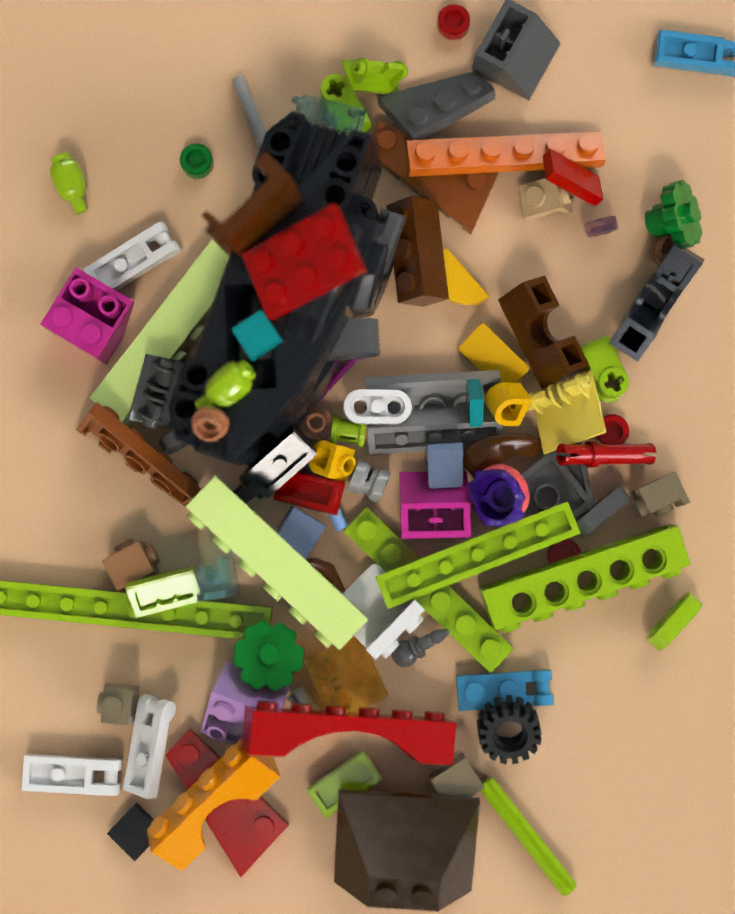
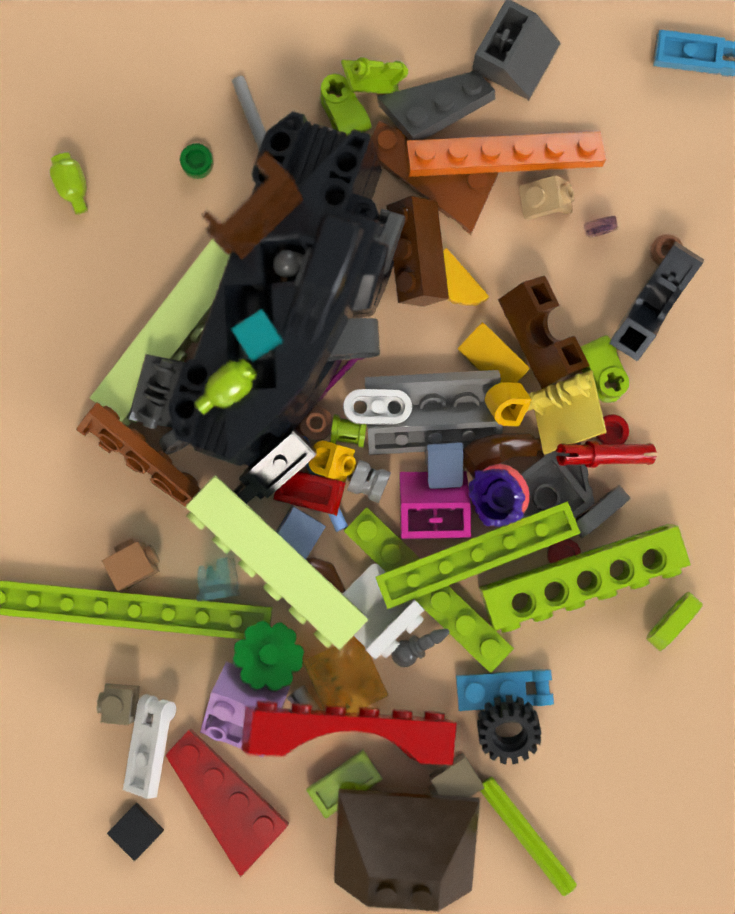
(70, 774): white plate -> none
(89, 316): dark pink slope -> none
(134, 257): white plate -> none
(163, 591): plate -> none
(210, 424): nougat plate -> none
(236, 775): light orange arch -> none
(303, 262): red plate -> none
(330, 113): clear light blue hinge -> none
(453, 22): red tile -> none
(474, 403): teal tile -> none
(572, 177): red tile -> none
(659, 495): dark tan brick -> none
(676, 215): green plant -> none

